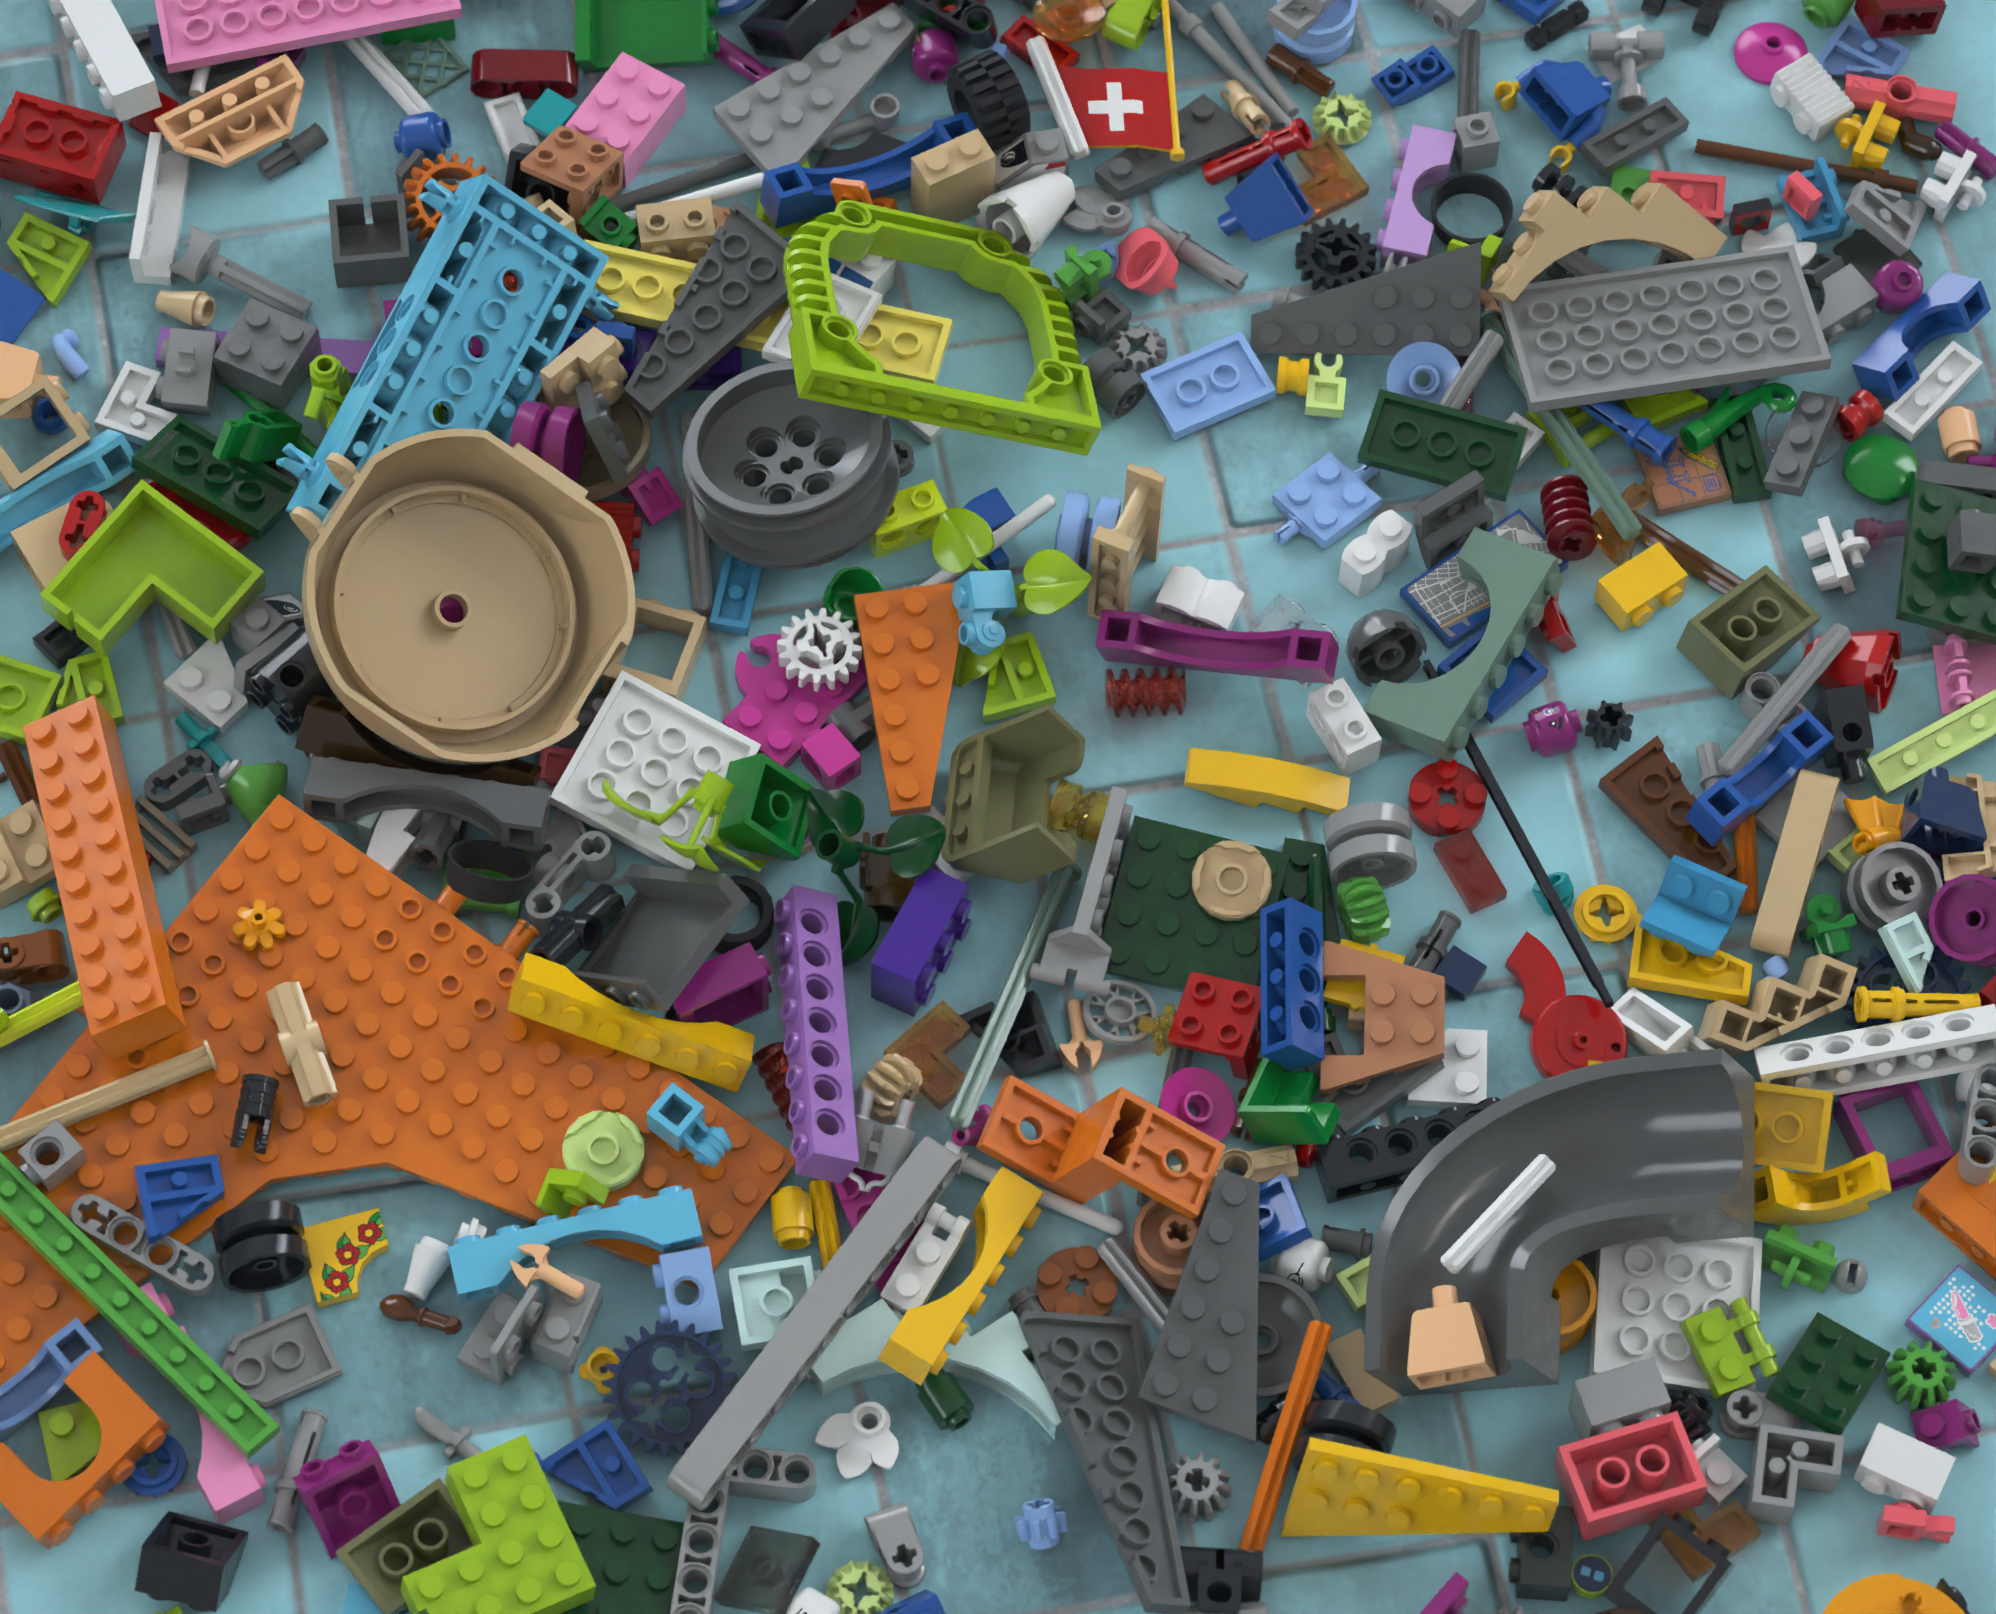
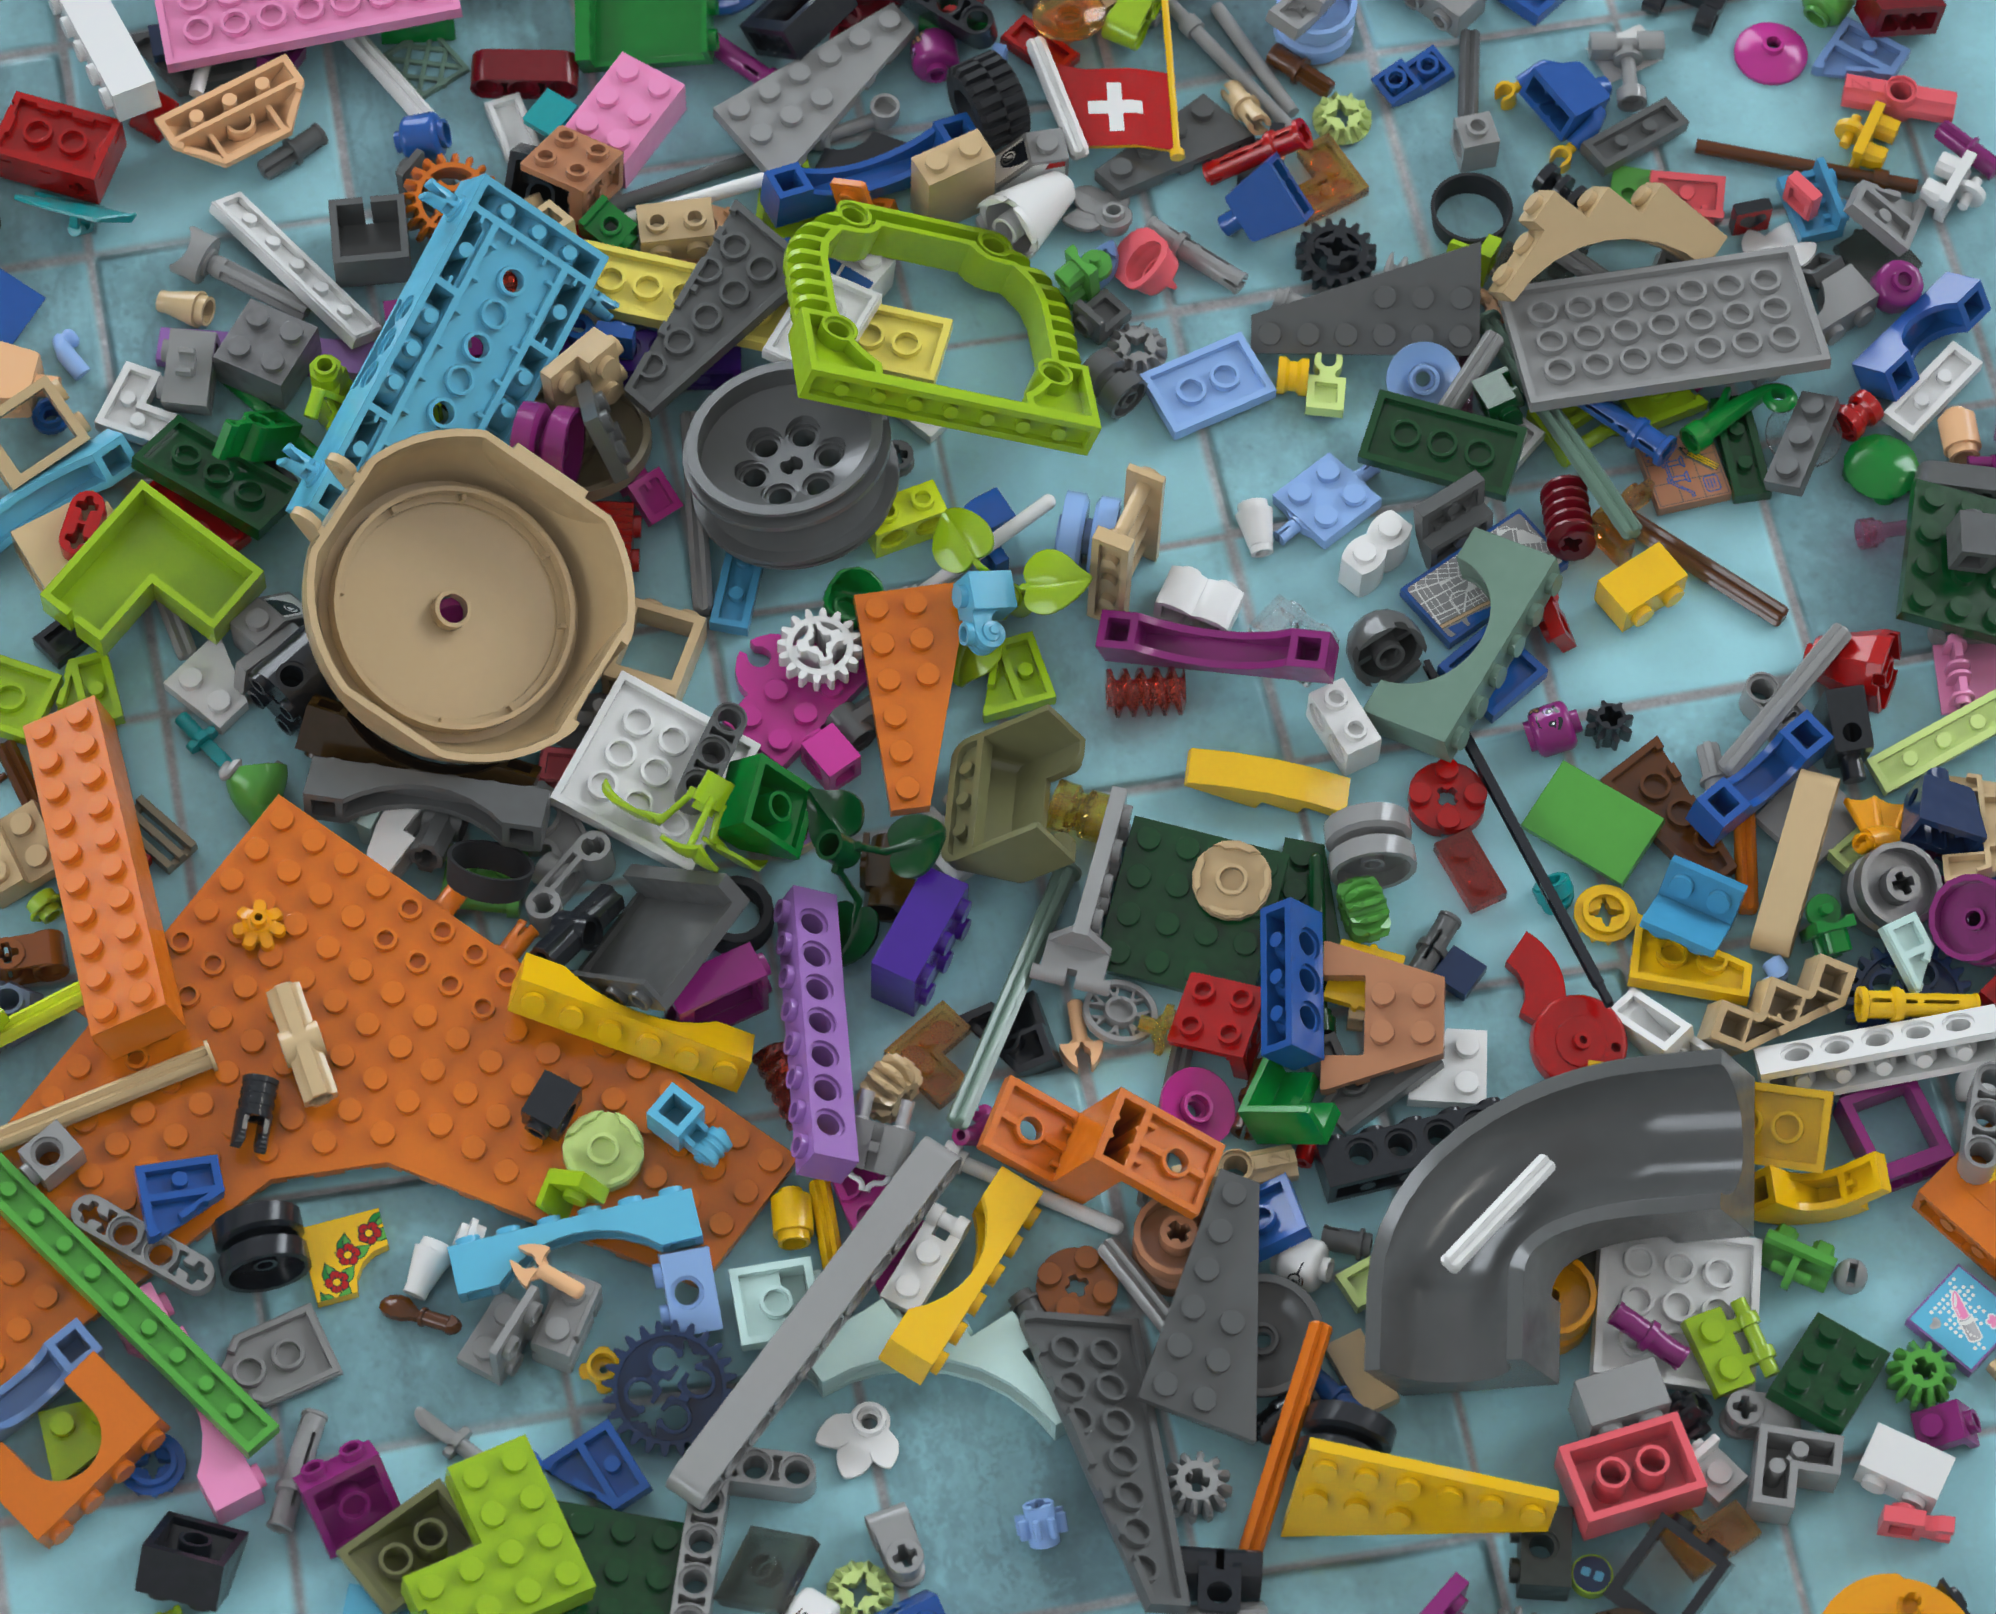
(48, 255): lime wing -> none
(159, 213): white fence -> none
(178, 779): dark grey beam -> none
(207, 811): dark grey bracket -> none
(296, 270): none -> white tile
(550, 1106): none -> black brick
(716, 742): none -> dark grey beam
(945, 1400): dark green brick -> none
(1256, 525): none -> white cone
(1425, 165): lavender arch -> none
(1448, 1343): light nougat torso -> none
(1499, 397): none -> brick
(1556, 25): black axle -> none
(1593, 823): none -> bright green tile
(1648, 1335): none -> magenta pin
(1746, 630): olive slope -> none
(1810, 97): white brick -> none
(1824, 542): white hips -> none
(1916, 144): dark brown arm -> none

